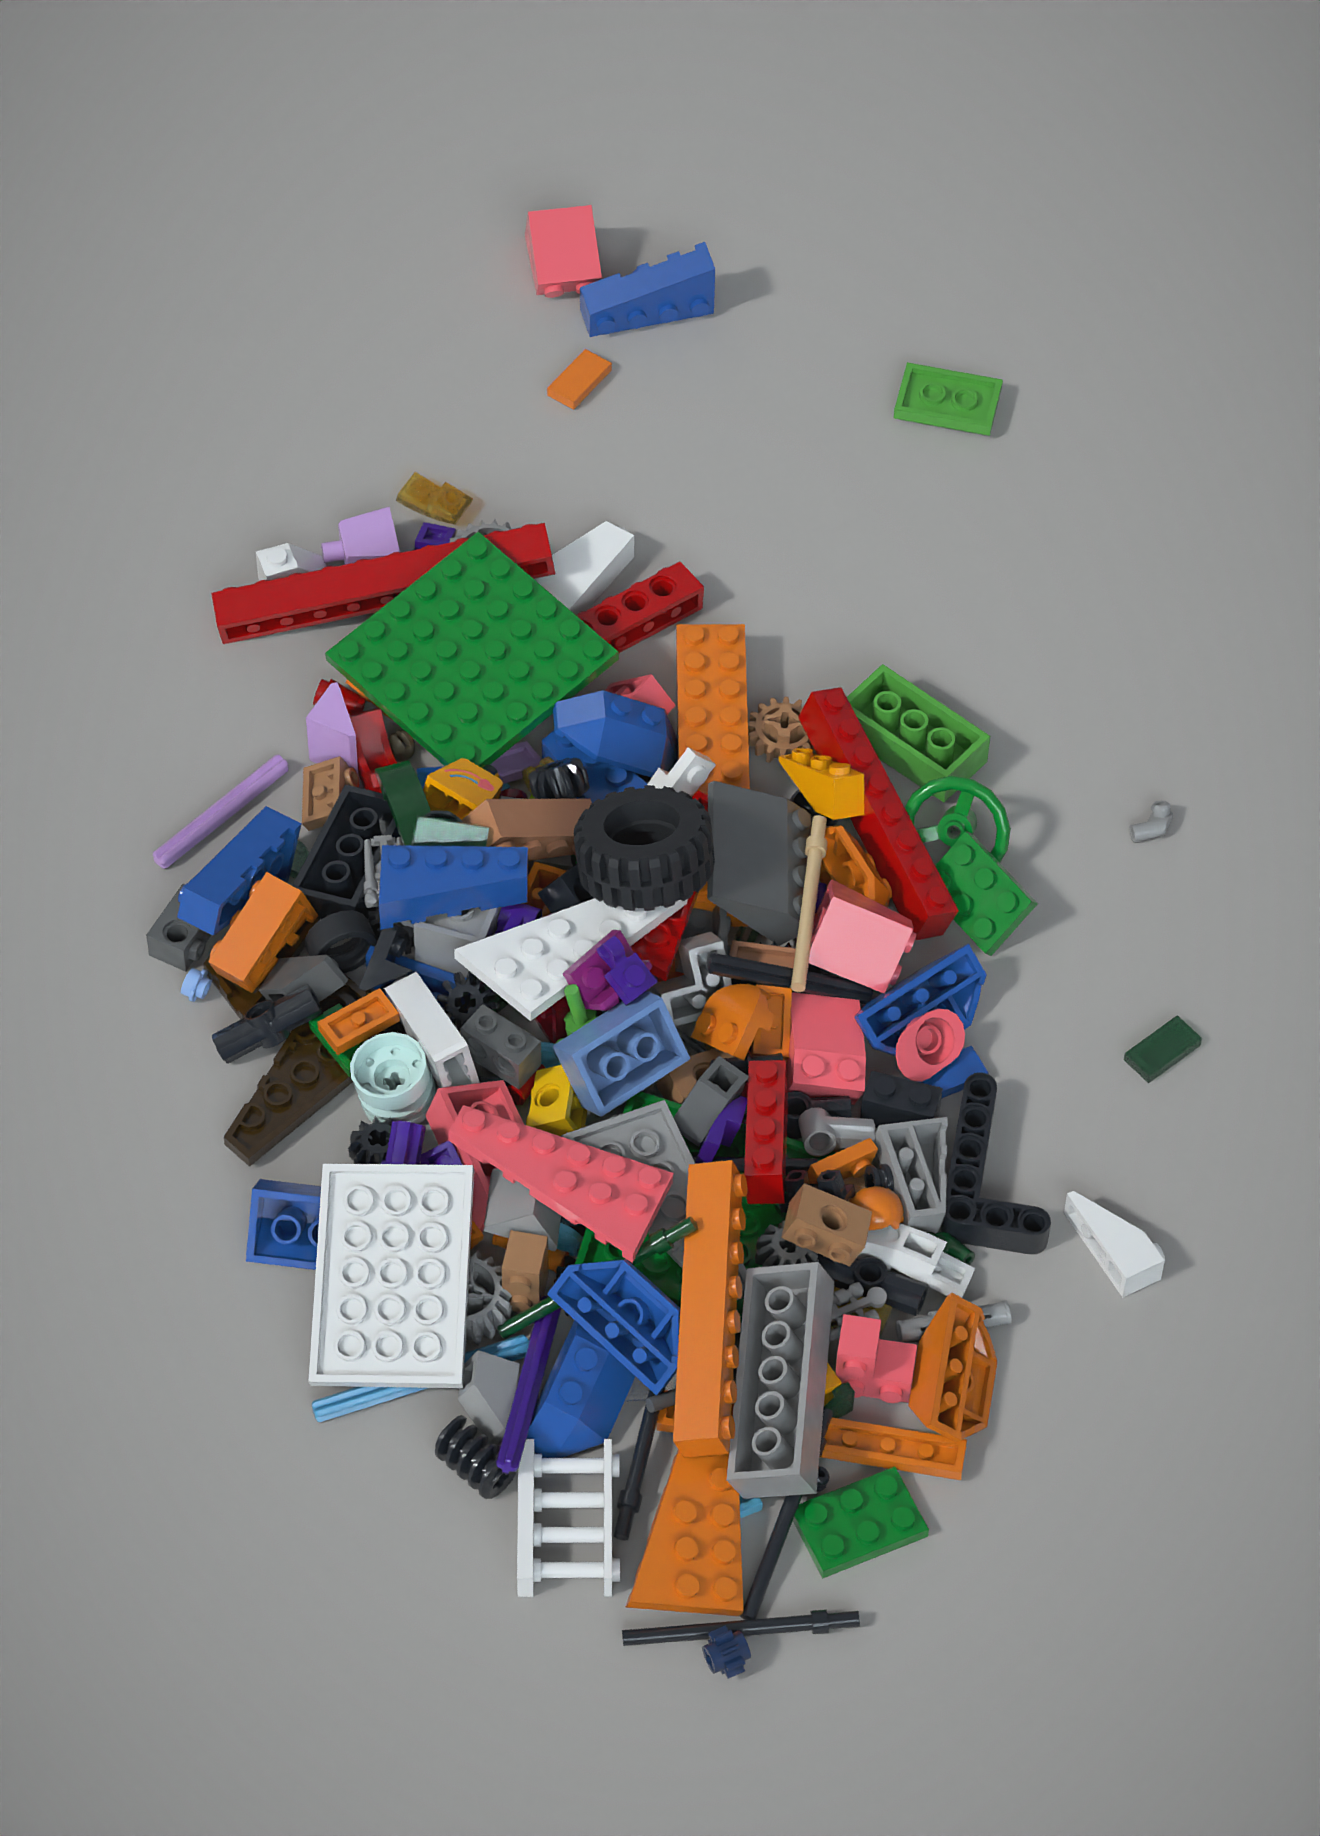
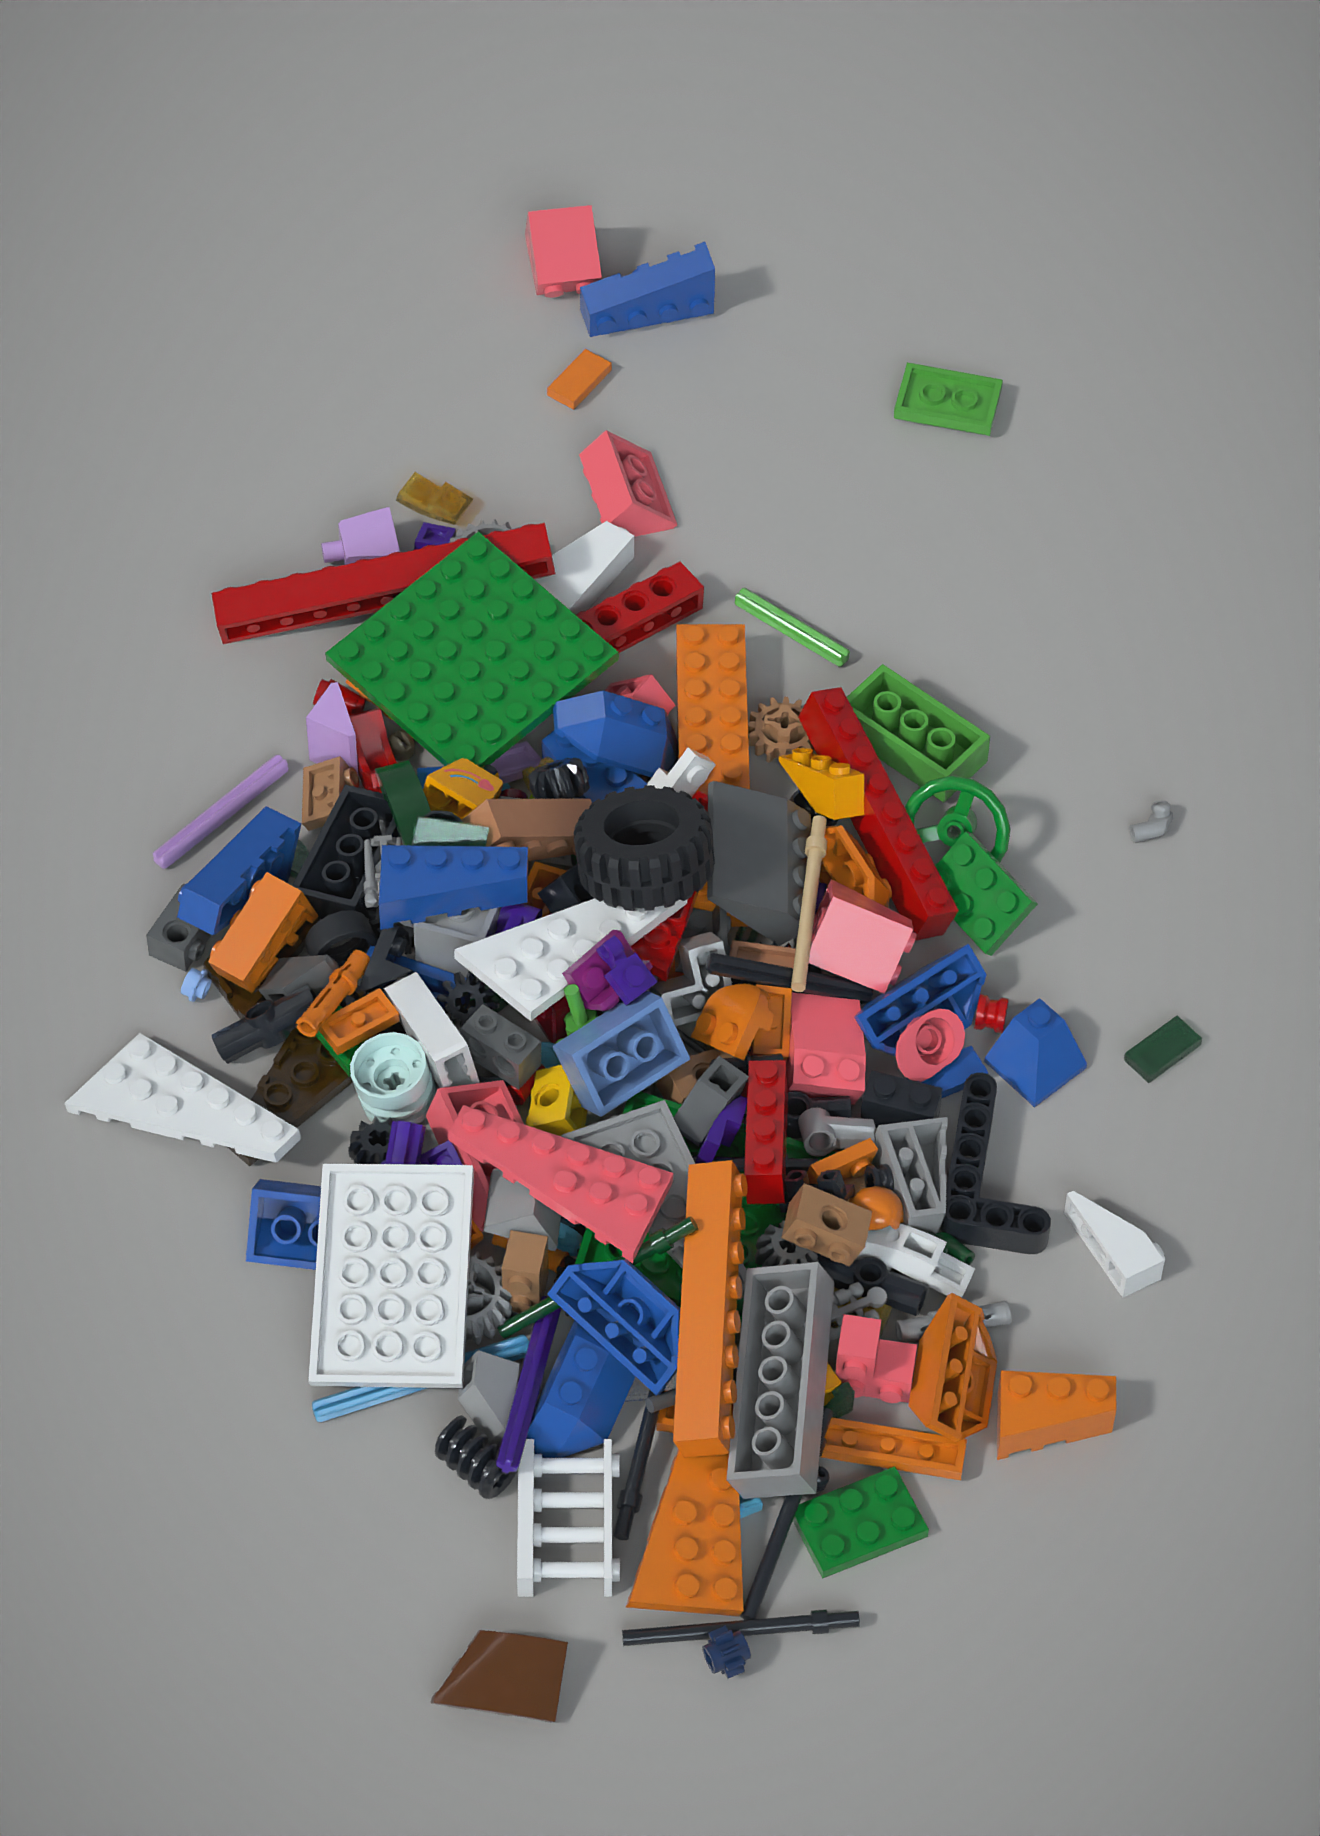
(178, 1100): none -> white wing
(286, 560): white slope -> none
(341, 983): none -> orange pin
(507, 1676): none -> reddish brown slope
(626, 485): none -> coral slope
(792, 627): none -> bright green axle
(991, 1013): none -> red wheel
(1036, 1053): none -> blue slope
(1052, 1408): none -> orange wedge

